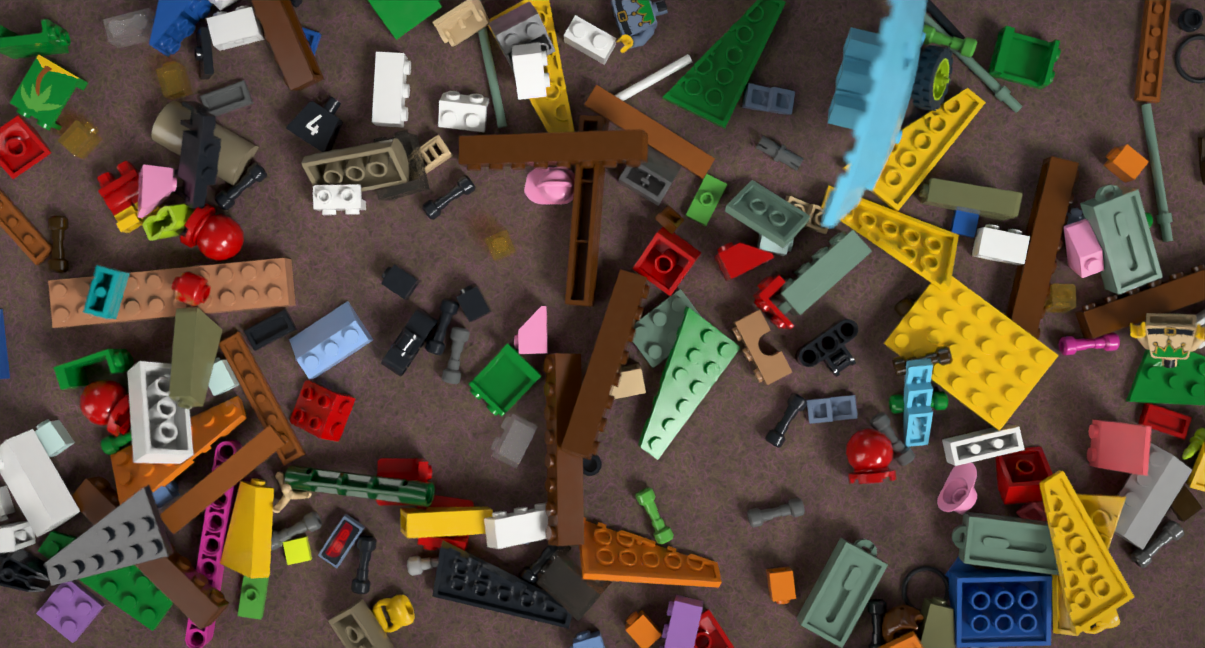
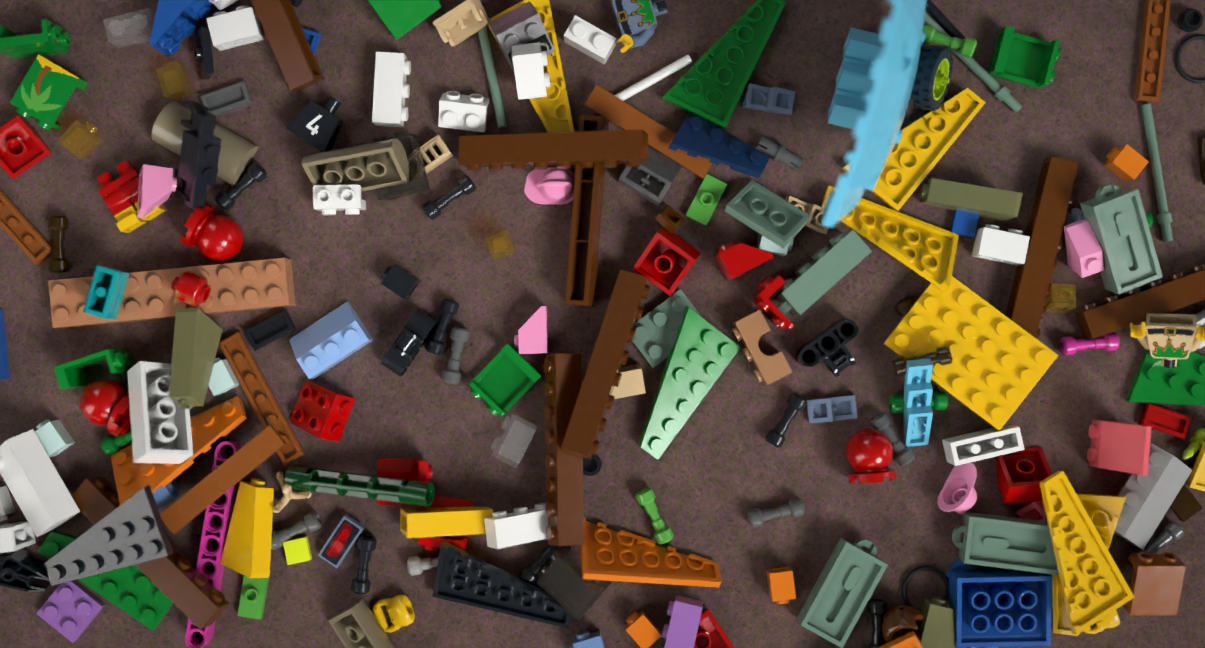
(168, 222): lime brick -> none
(473, 303): black brick -> none
(708, 141): none -> dark blue wing
(1155, 584): none -> dark orange panel

